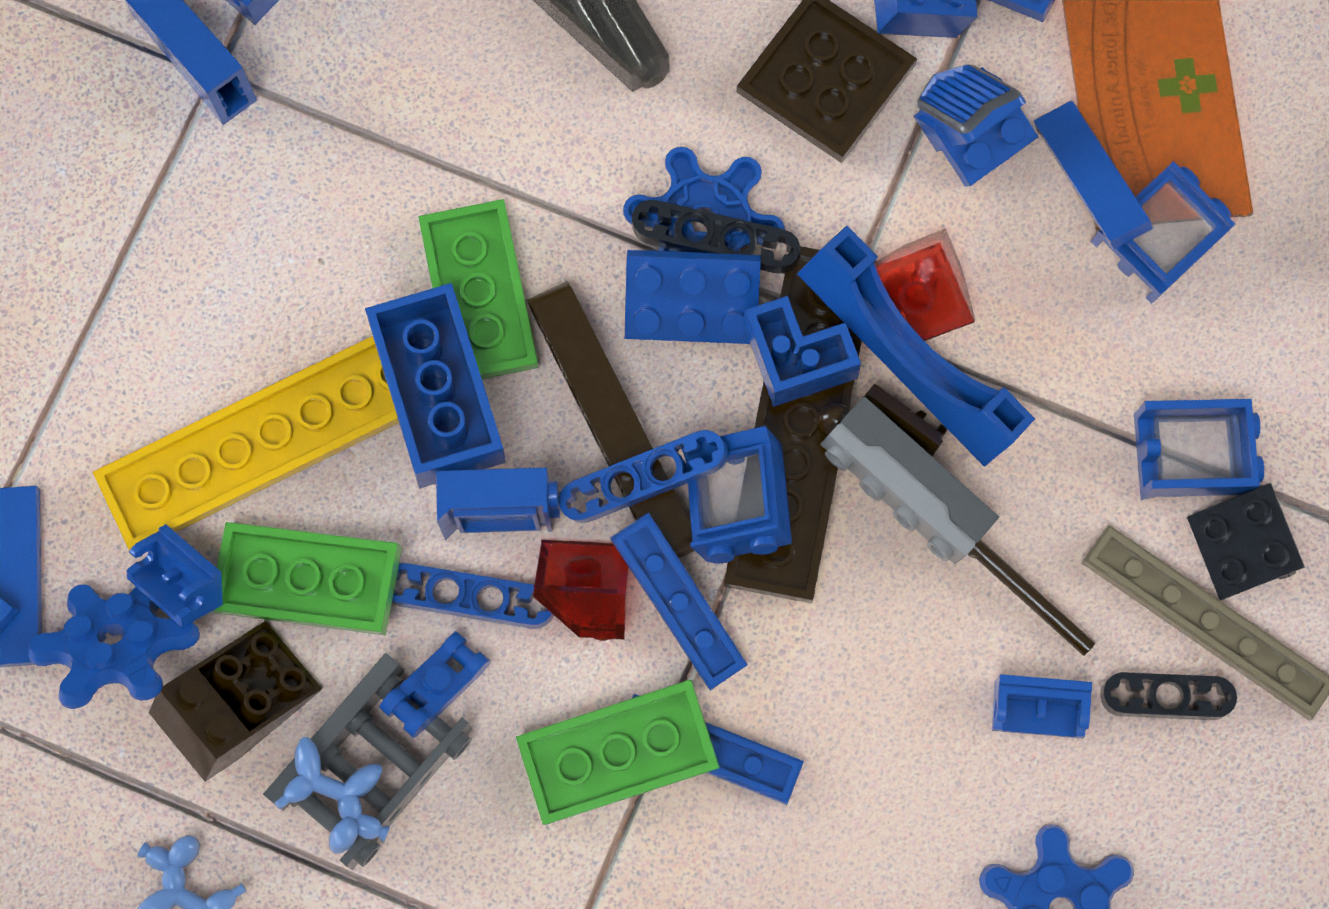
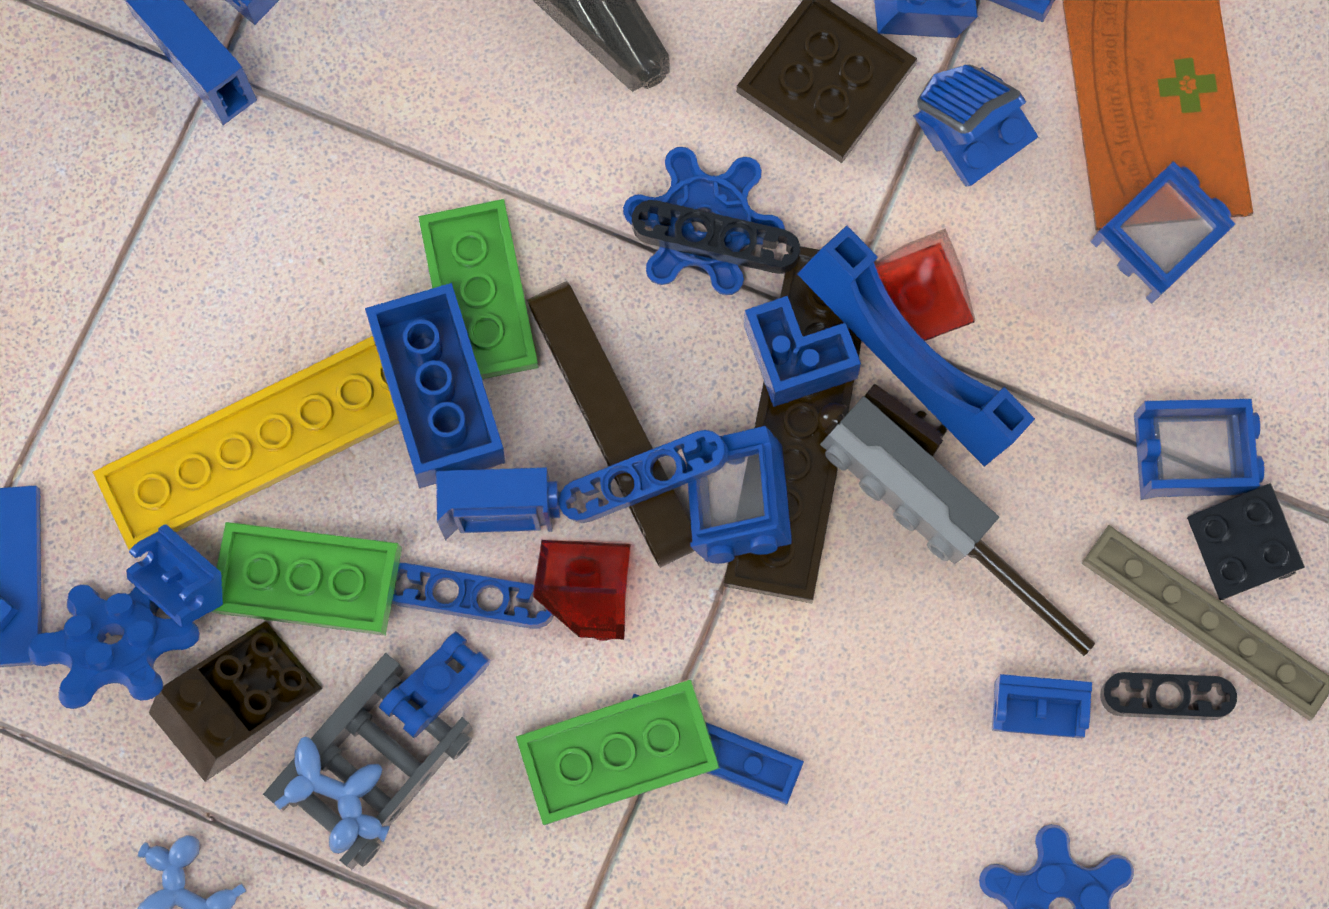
(678, 601): blue tile -> none
(689, 295): blue plate -> none
(1093, 175): blue tile -> none

